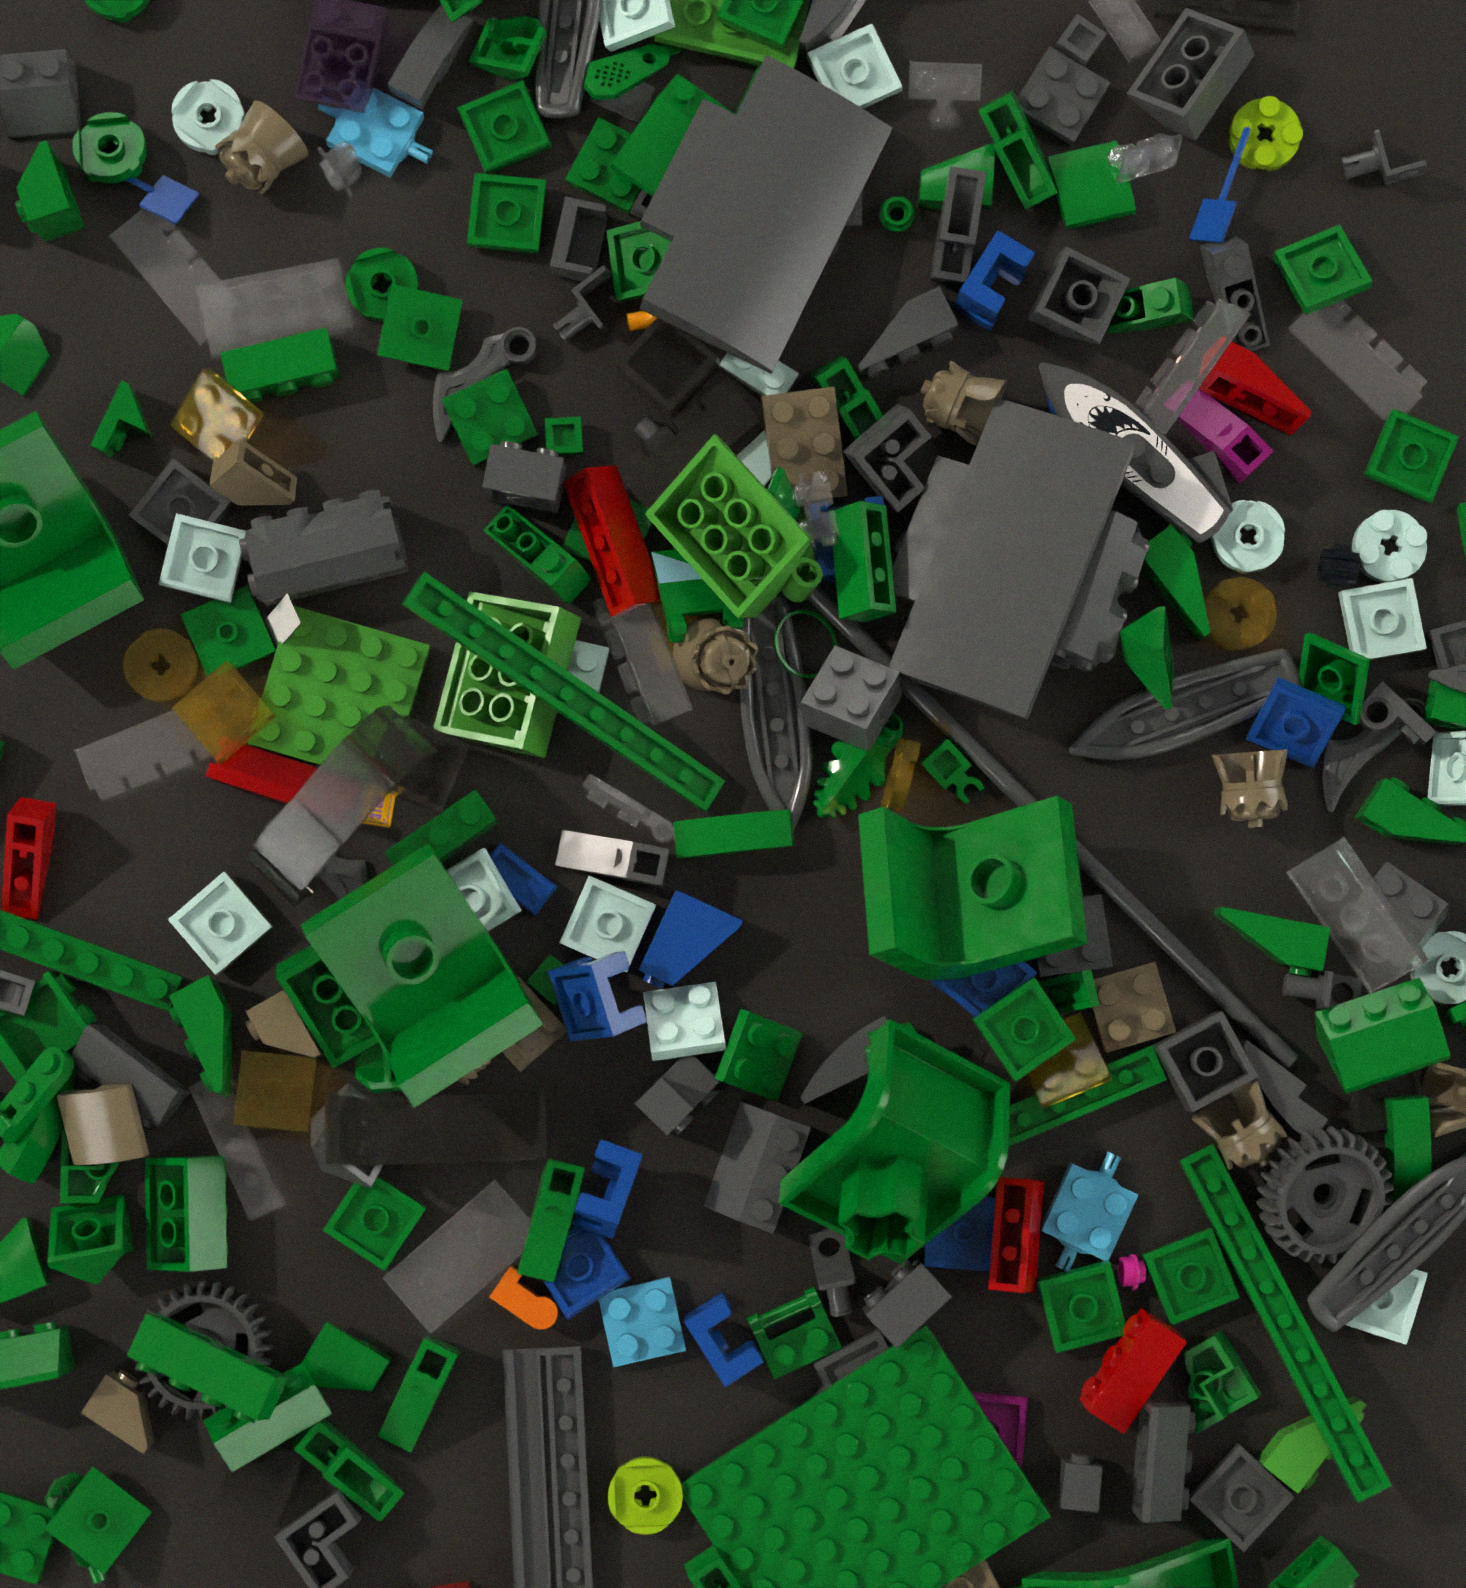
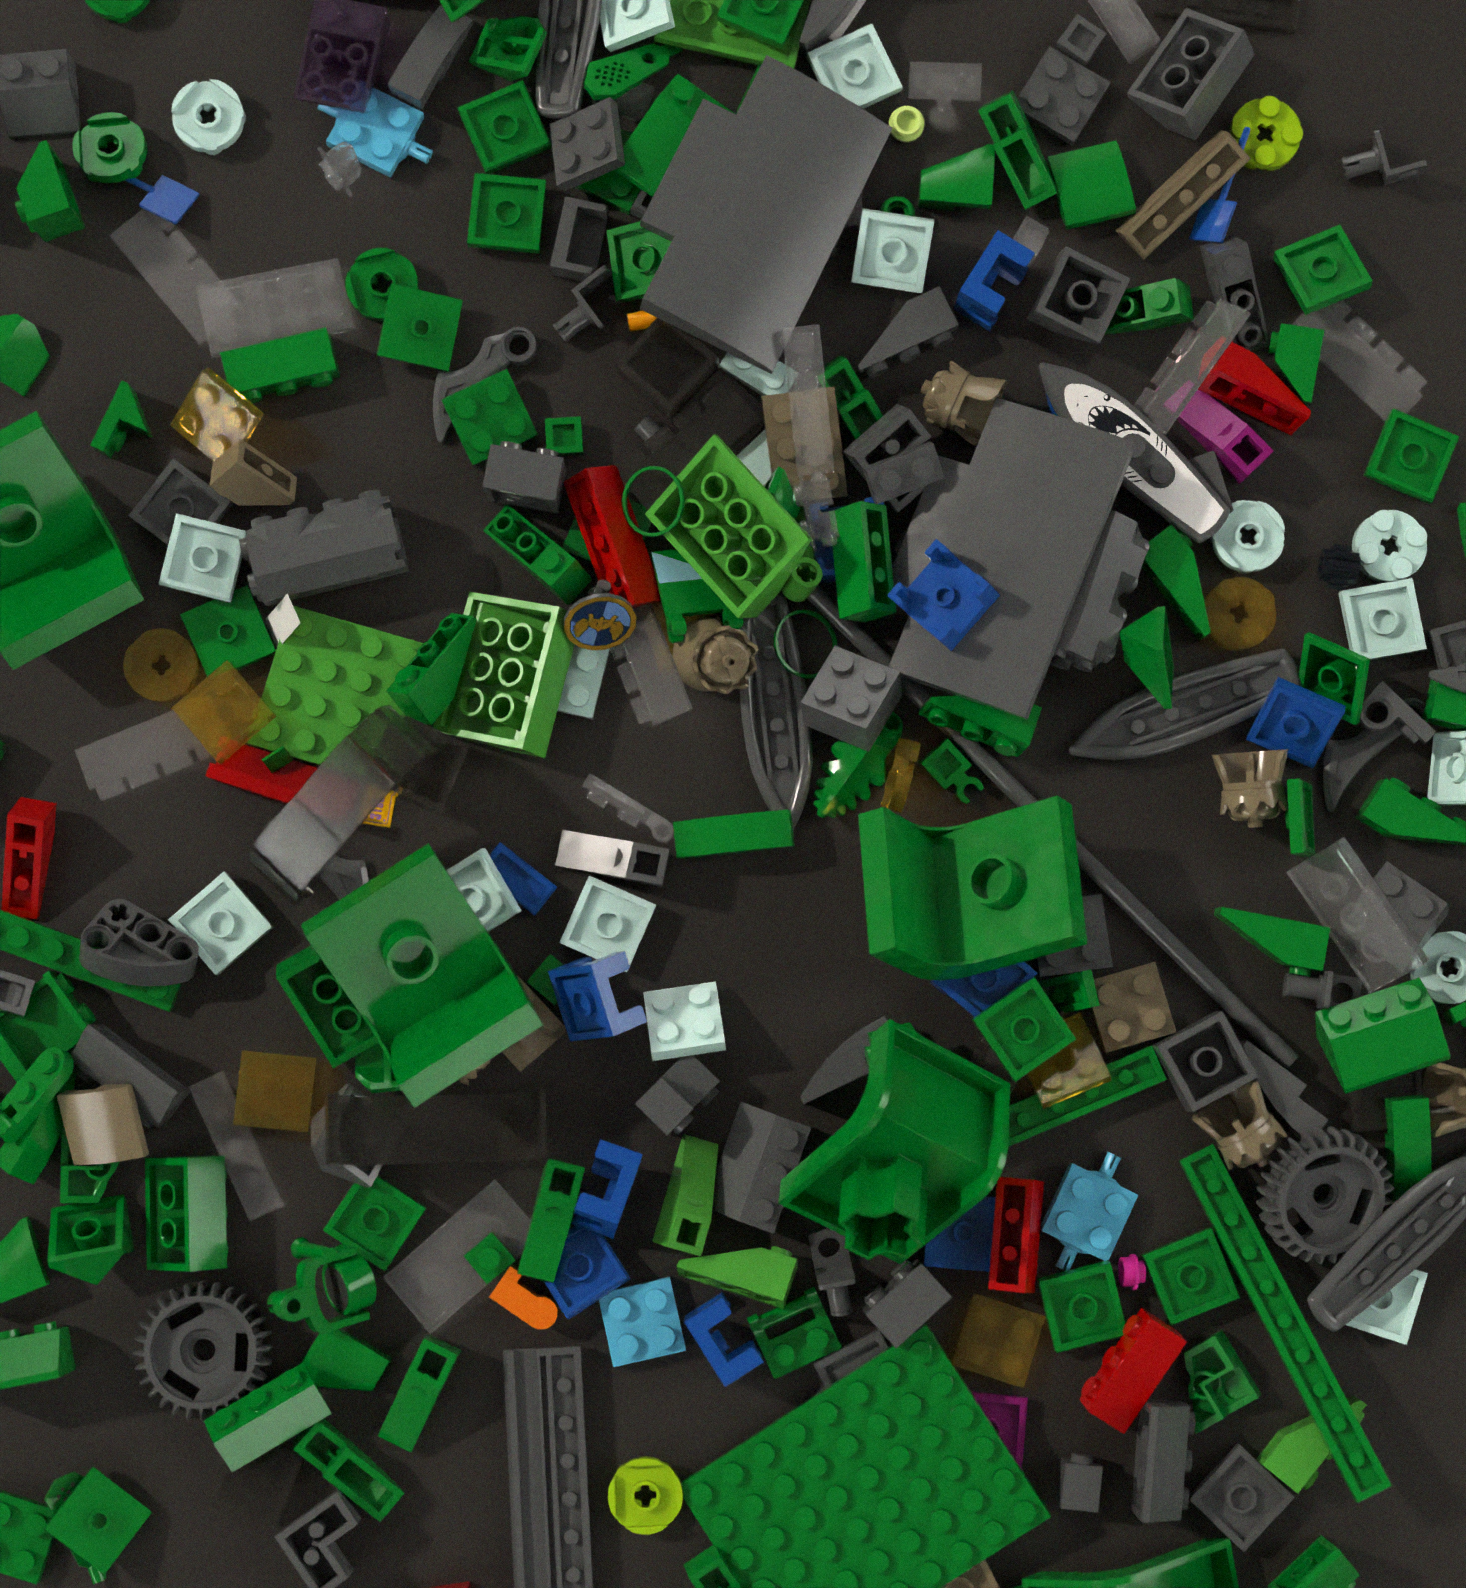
(122, 1410): dark tan slope -> none
(126, 956): none -> dark grey beam
(207, 1367): green brick -> none
(208, 1024): green slope -> none
(260, 148): dark tan hat -> none
(277, 759): none -> green window
(281, 1026): dark tan slope -> none
(346, 1282): none -> green piece
(432, 676): none -> green slope
(448, 830): green brick -> none
(490, 1257): none -> green plate
(563, 691): green plate -> none
(587, 144): none -> dark grey plate
(599, 619): none -> shield
(681, 507): none -> green piece
(685, 939): blue slope -> none
(689, 1197): none -> bright green slope
(749, 1273): none -> bright green slope
(758, 1055): green plate -> none
(808, 399): none -> clear plate
(892, 250): none -> light aqua plate
(903, 472): none -> dark grey plate
(906, 123): none -> yellowish green plate
(945, 596): none -> blue panel
(958, 225): dark grey slope -> none
(981, 723): none -> green slope
(998, 1340): none -> clear yellow plate
(1032, 235): none -> clear slope
(1146, 158): clear hinge -> none
(1183, 194): none -> dark tan slope
(1297, 357): none -> green slope
(1300, 818): none -> green plate

